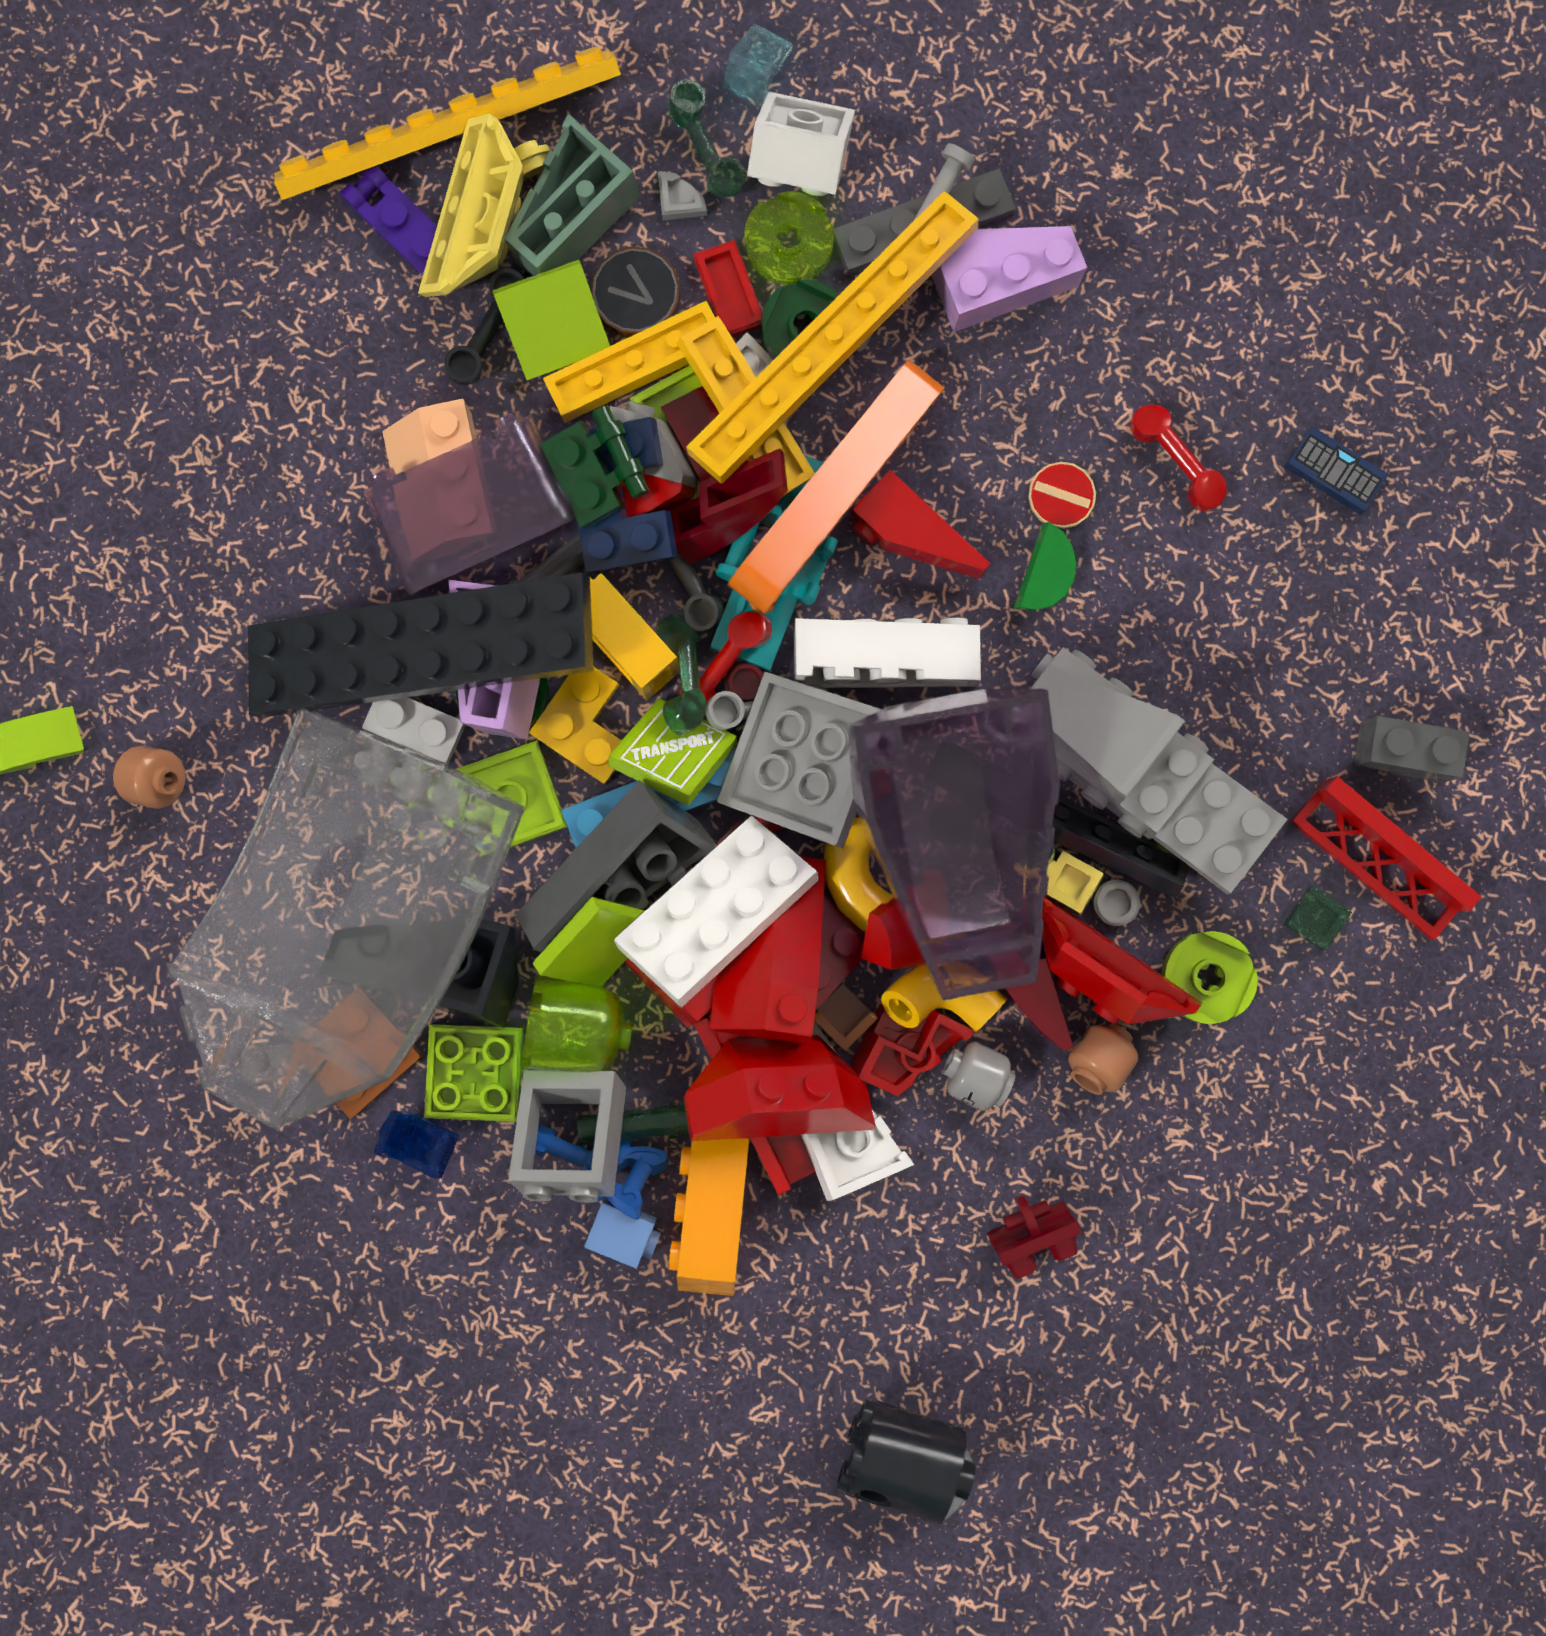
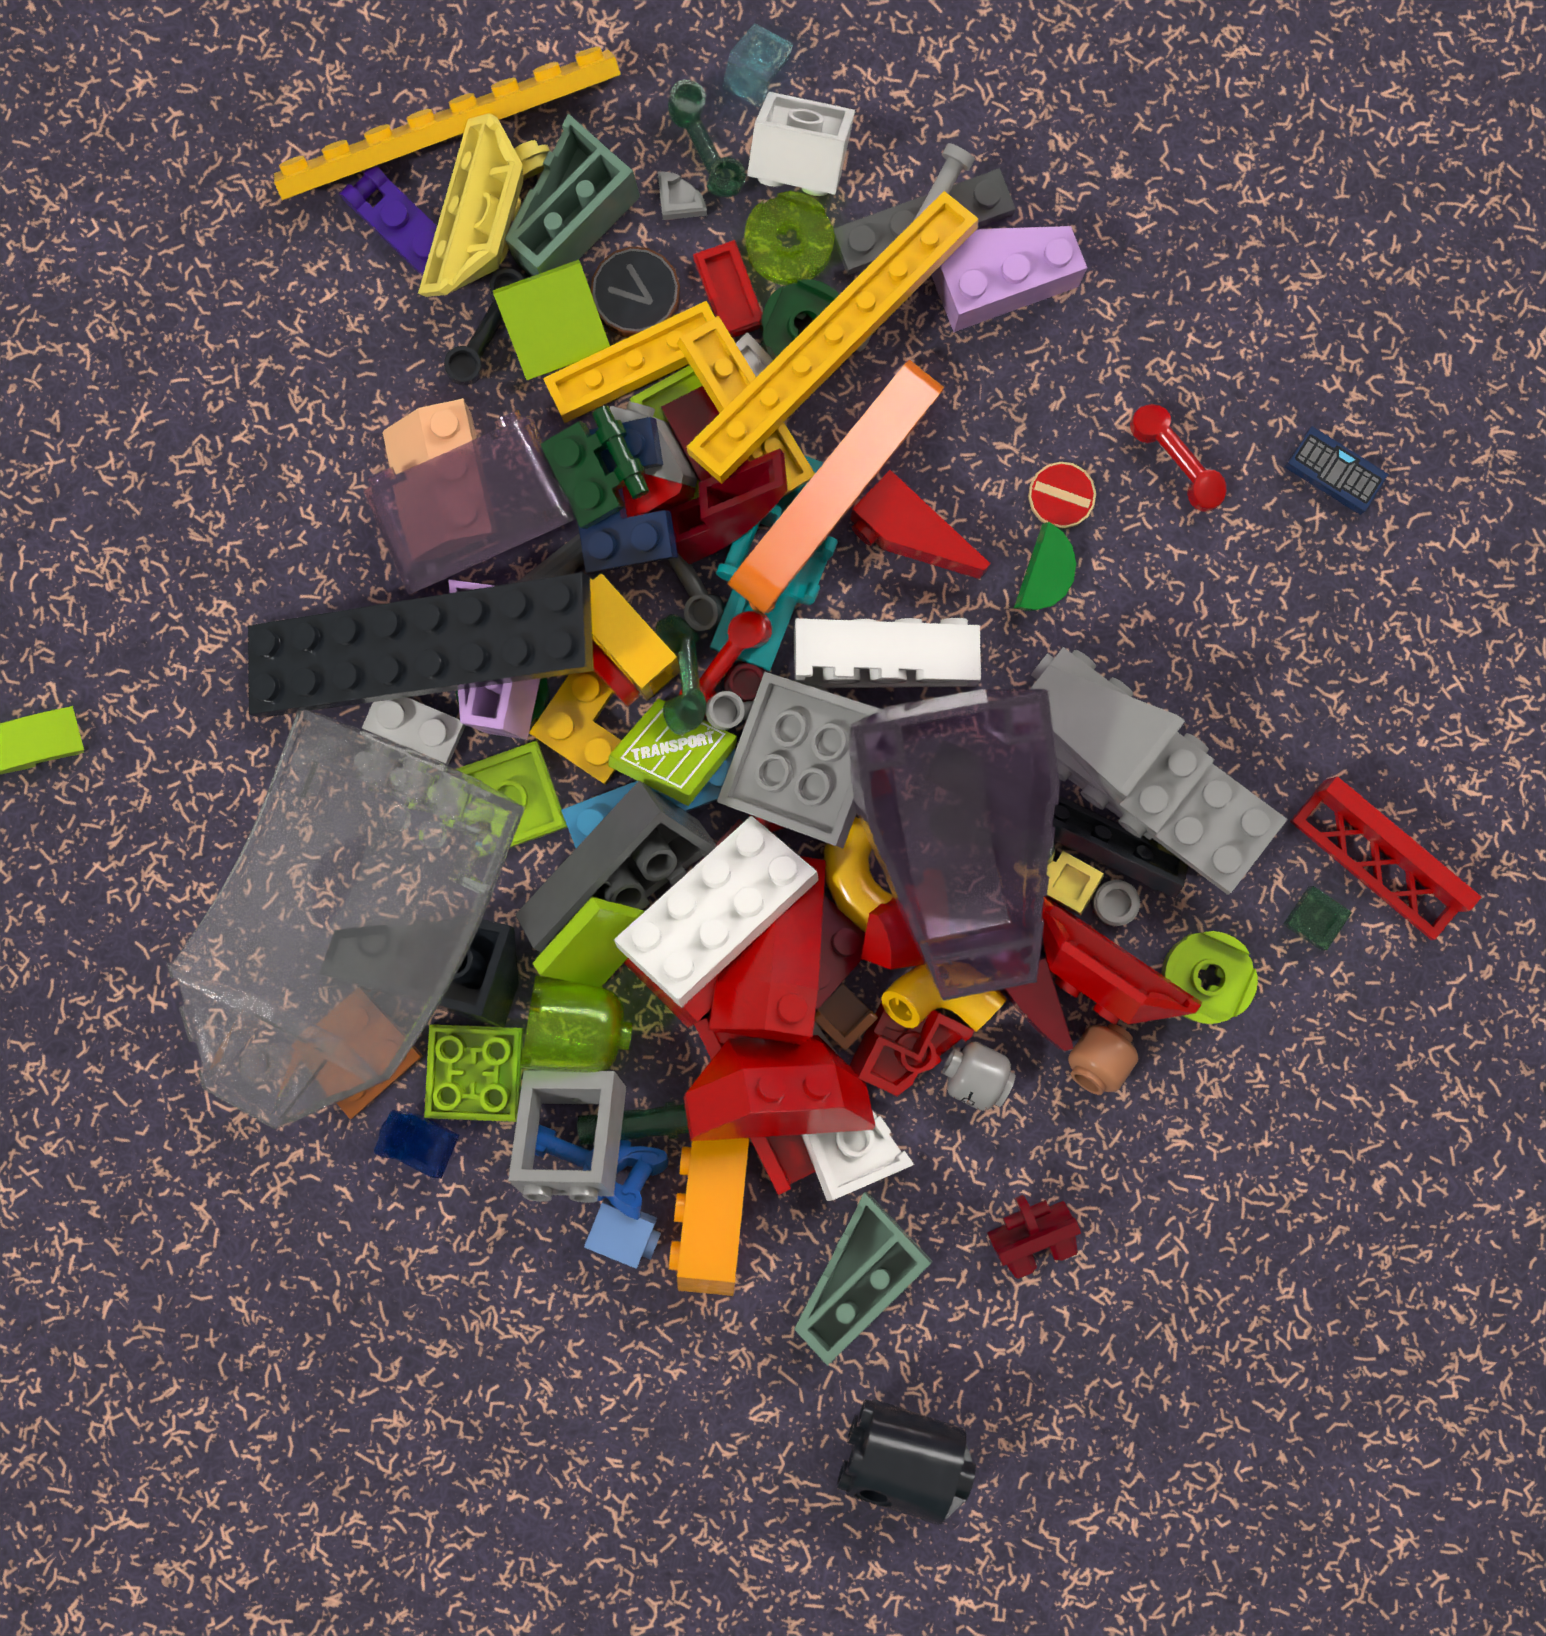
(149, 776): nougat head -> none
(613, 677): none -> red tile
(861, 1280): none -> sand green wedge
(1411, 749): dark grey brick -> none

